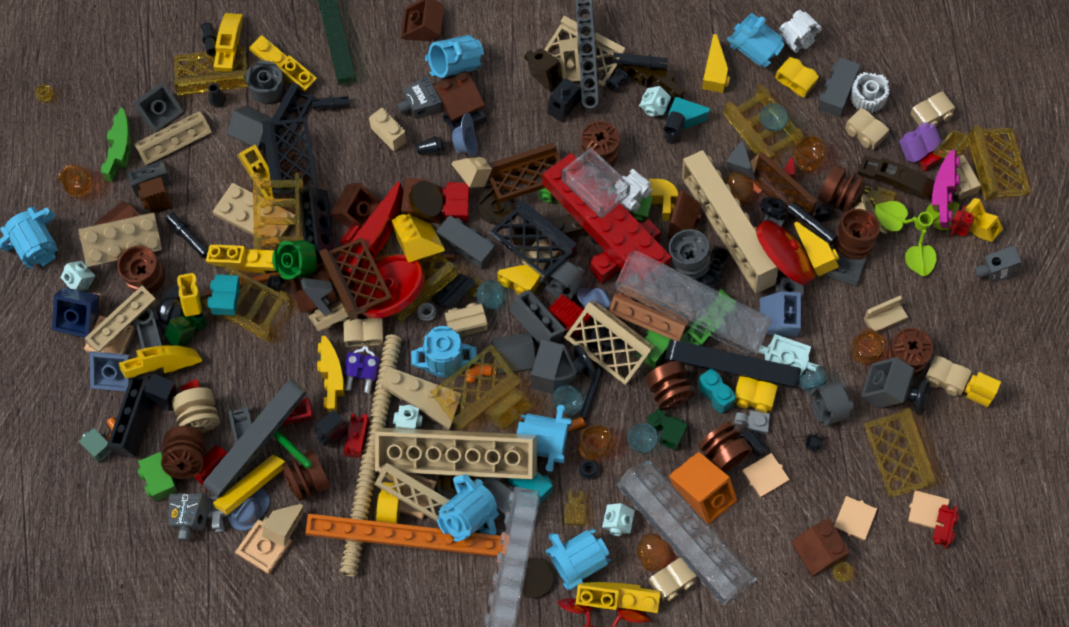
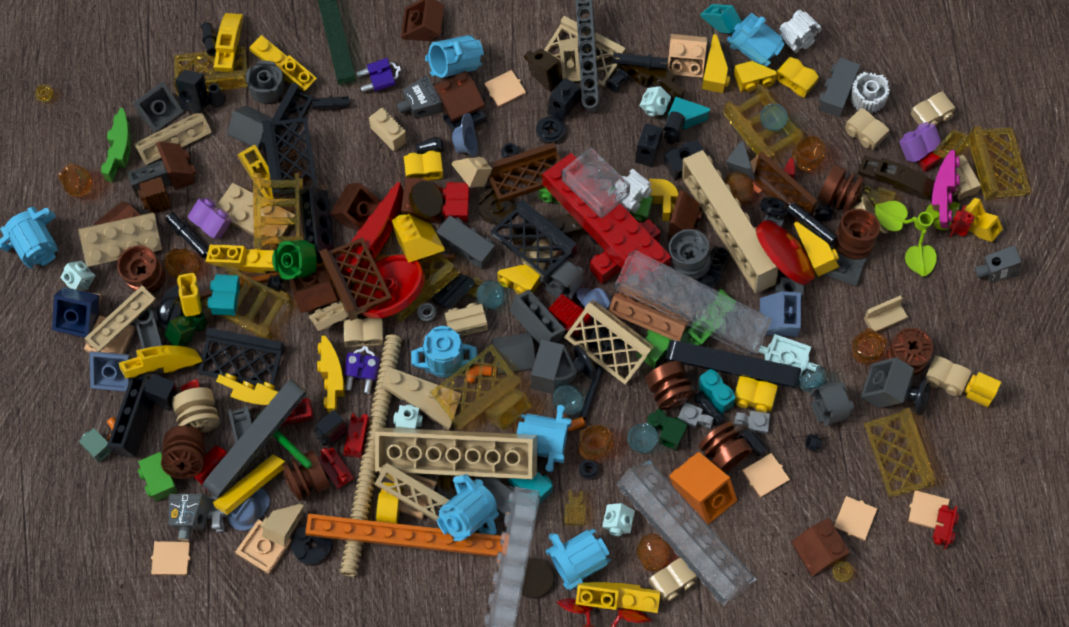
(170, 558): none -> light nougat piece
(177, 164): none -> copper slope
(181, 262): none -> clear orange hair
(192, 91): none -> black brick
(210, 218): none -> medium lavender brick
(241, 341): none -> black fence
(260, 395): none -> yellow slope
(307, 556): none -> black plate
(317, 292): dark grey slope -> none
(335, 467): none -> red hinge
(349, 235): red slope -> none
(380, 75): none -> dark purple piece
(424, 166): none -> yellow brick
(505, 88): none -> light nougat piece
(509, 147): none -> black plate
(544, 125): none -> black gear
(601, 138): copper wheel -> none
(650, 140): none -> black torso
(674, 161): none -> black brick
(687, 55): none -> light nougat slope
(693, 415): none -> light grey plate
(709, 407): none -> black axle
(721, 17): none -> teal slope
(751, 74): none -> yellow slope

